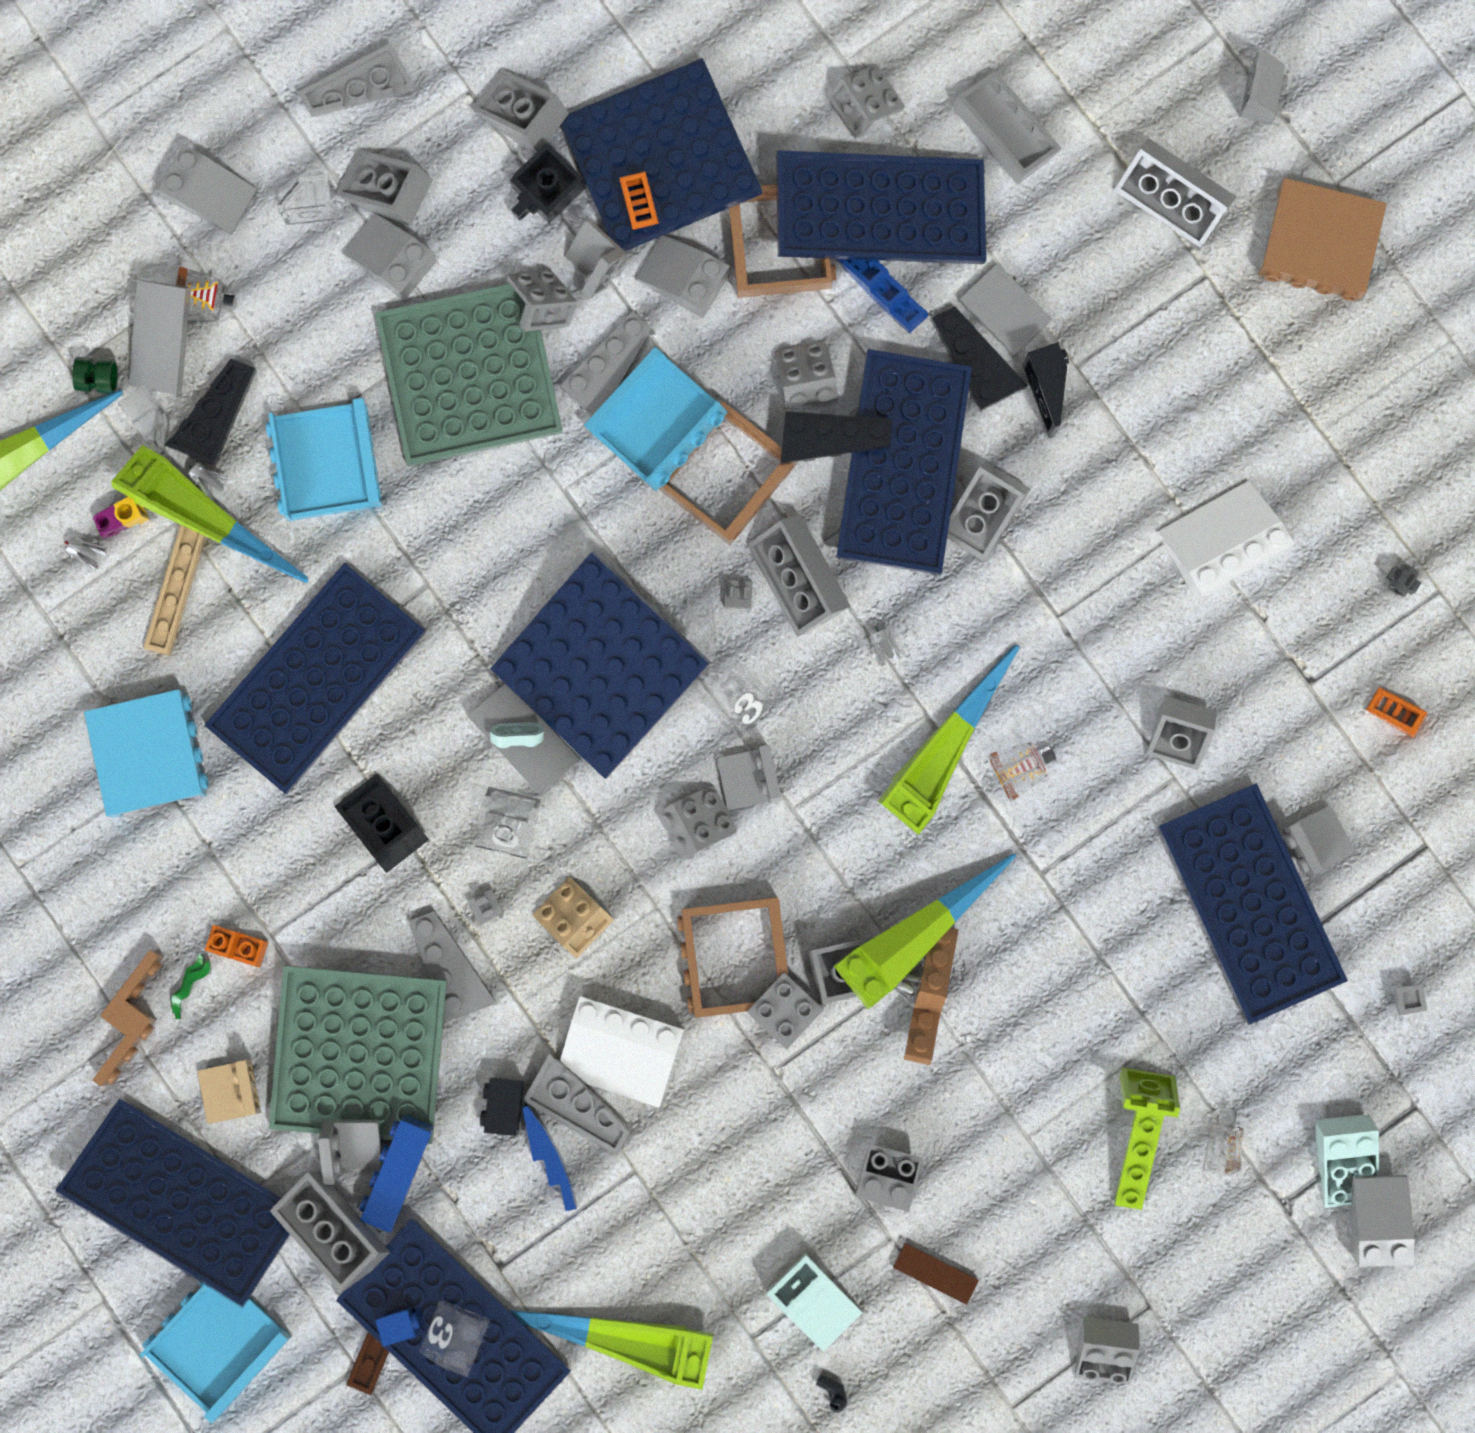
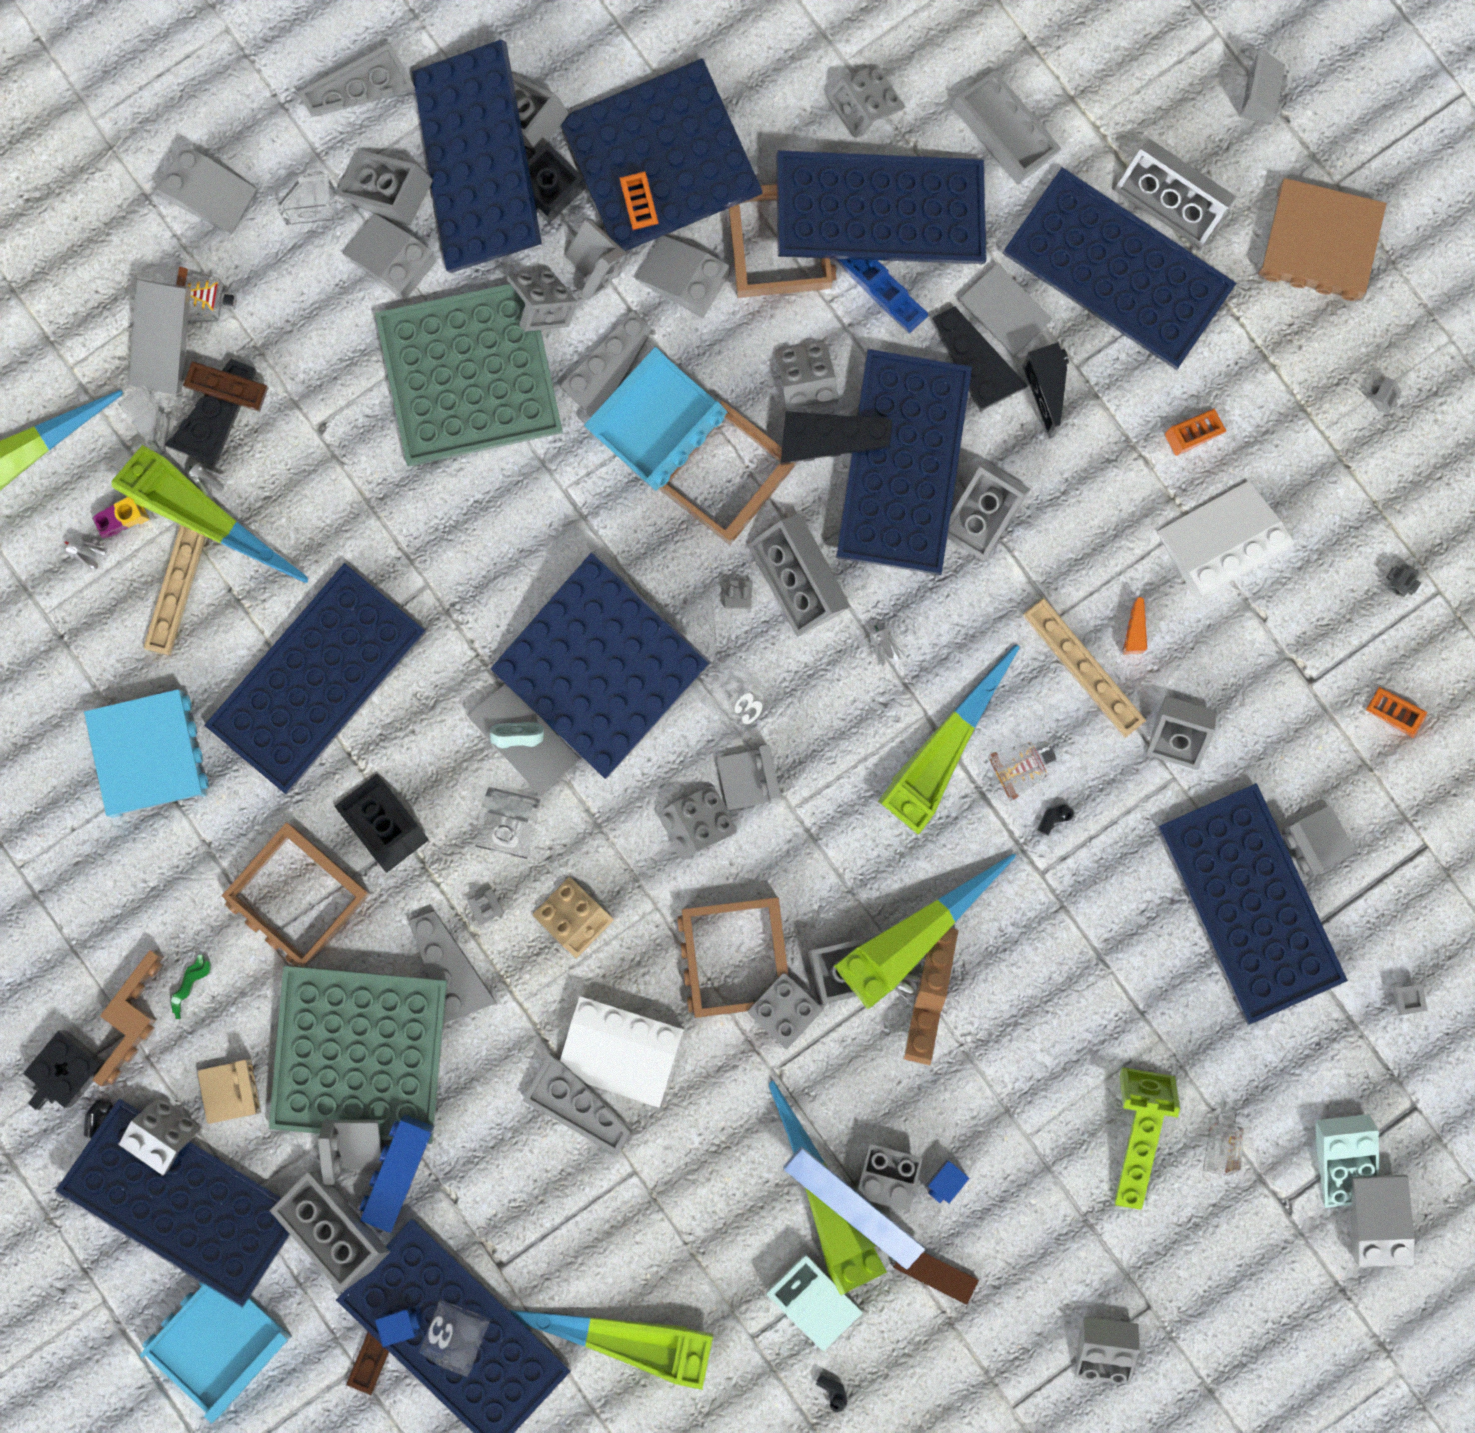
(48, 1075): none -> black hinge
(93, 1114): none -> black arm
(98, 375): dark green wheel -> none
(159, 1135): none -> light grey bracket
(226, 386): none -> reddish brown tile
(236, 946): orange slope -> none
(257, 923): none -> medium nougat window
(324, 461): medium azure panel -> none
(476, 157): none -> dark blue plate
(503, 1106): black brick -> none
(544, 1148): blue slope -> none
(847, 1252): none -> lime plate
(853, 1207): none -> tile
(946, 1182): none -> blue brick
(1054, 815): none -> black arm
(1084, 667): none -> tan tile
(1119, 268): none -> dark blue plate
(1136, 632): none -> orange slope
(1179, 438): none -> orange slope
(1386, 395): none -> light grey tile

